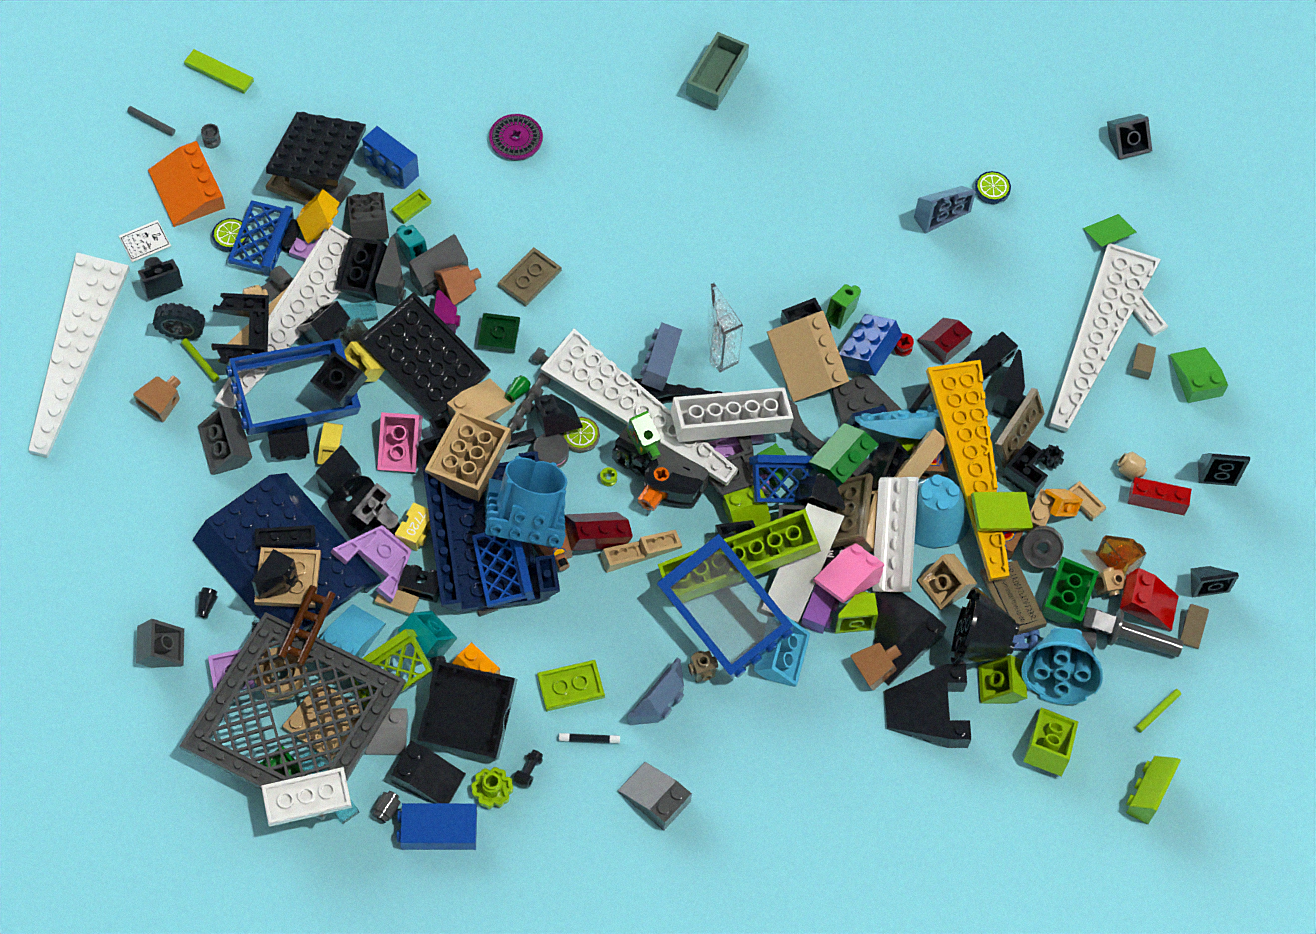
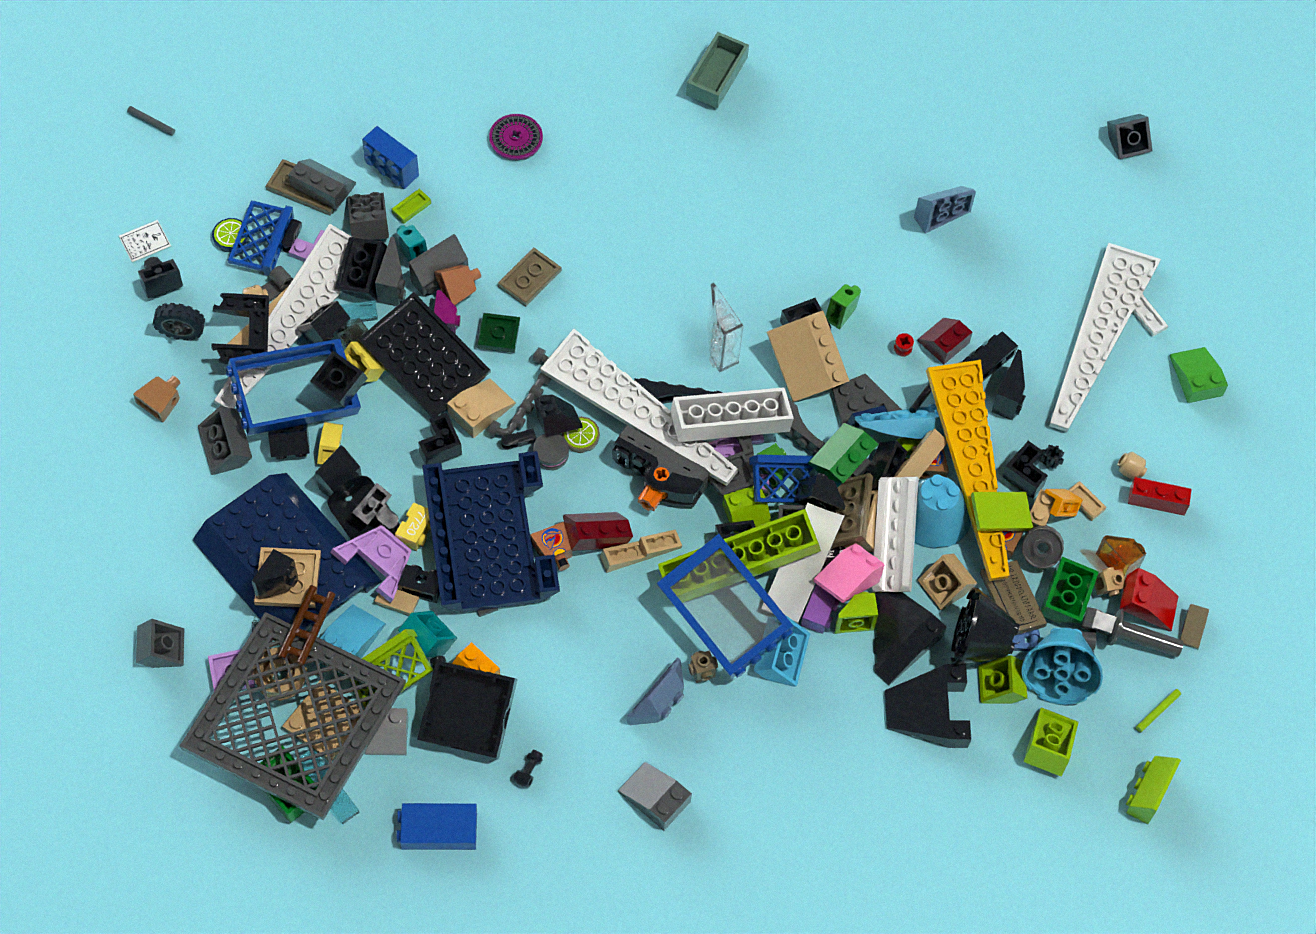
(86, 309): white wing -> none
(186, 185): orange slope -> none
(200, 360): lime bar -> none
(206, 601): black cone -> none
(210, 136): dark grey wheel -> none
(219, 71): lime tile -> none
(285, 537): black tile -> none
(306, 796): white tile -> none
(316, 148): black plate -> none
(317, 215): yellow slope -> none
(386, 806): dark grey brick -> none
(399, 442): bright pink slope -> none
(427, 774): black slope -> none
(469, 454): tan slope -> none
(492, 788): lime plant -> none
(518, 387): green cone -> none
(520, 566): blue fence -> none
(527, 503): dark azure hose -> none
(570, 685): lime tile -> none
(589, 738): black bar -> none
(612, 481): lime bush -> none
(644, 435): torso -> none
(661, 356): sand blue brick -> none
(870, 344): blue brick -> none
(876, 663): medium nougat torso -> none
(992, 187): tile -> none
(1020, 427): dark tan tile -> none
(1109, 230): bright green sticker -> none
(1143, 361): dark tan slope -> none
(1211, 581): black slope -> none
(1221, 469): black slope -> none

